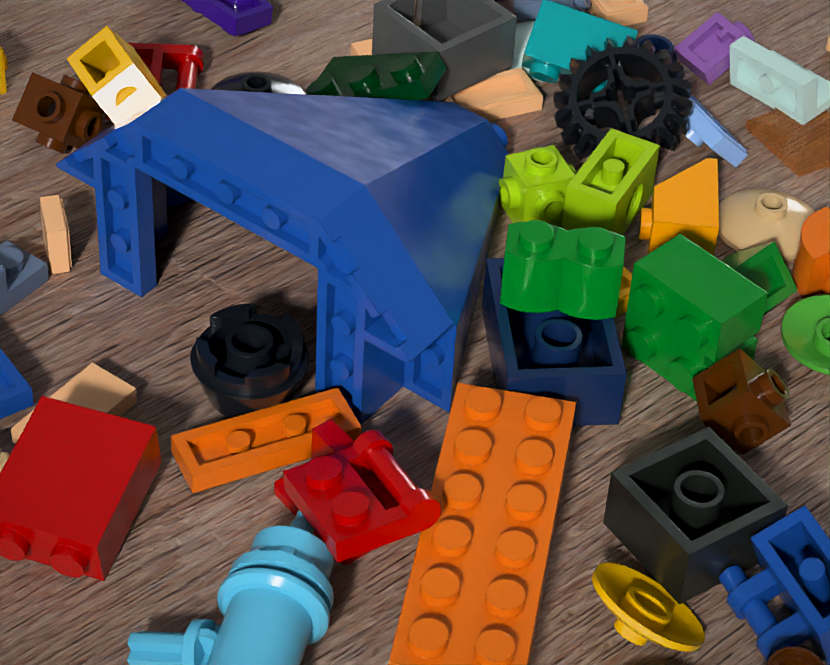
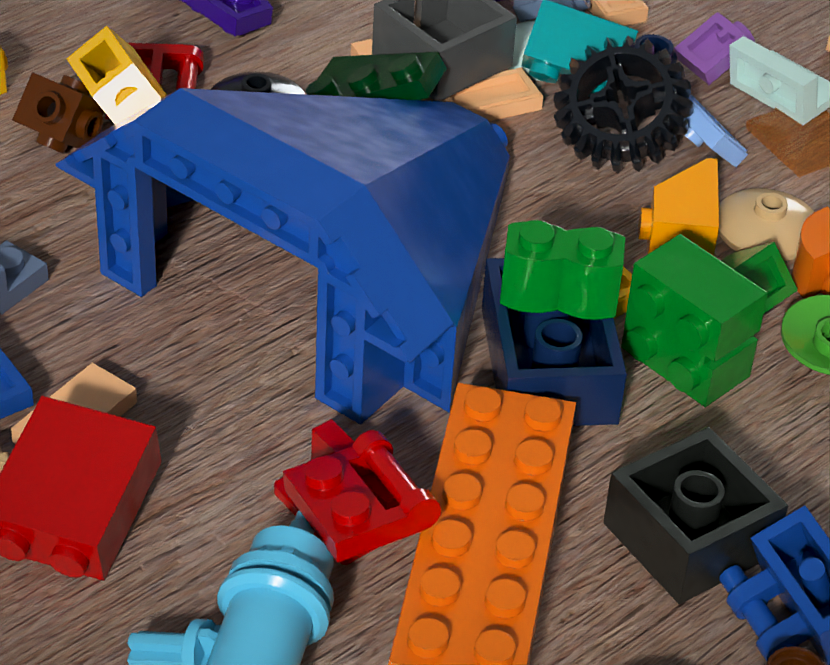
(55, 234): light nougat tile -> none
(249, 360): black cone -> none
(258, 440): orange plate -> none
(535, 185): lime brick -> none
(611, 184): lime brick -> none
(646, 609): yellow dish -> none
(742, 401): reddish brown brick -> none

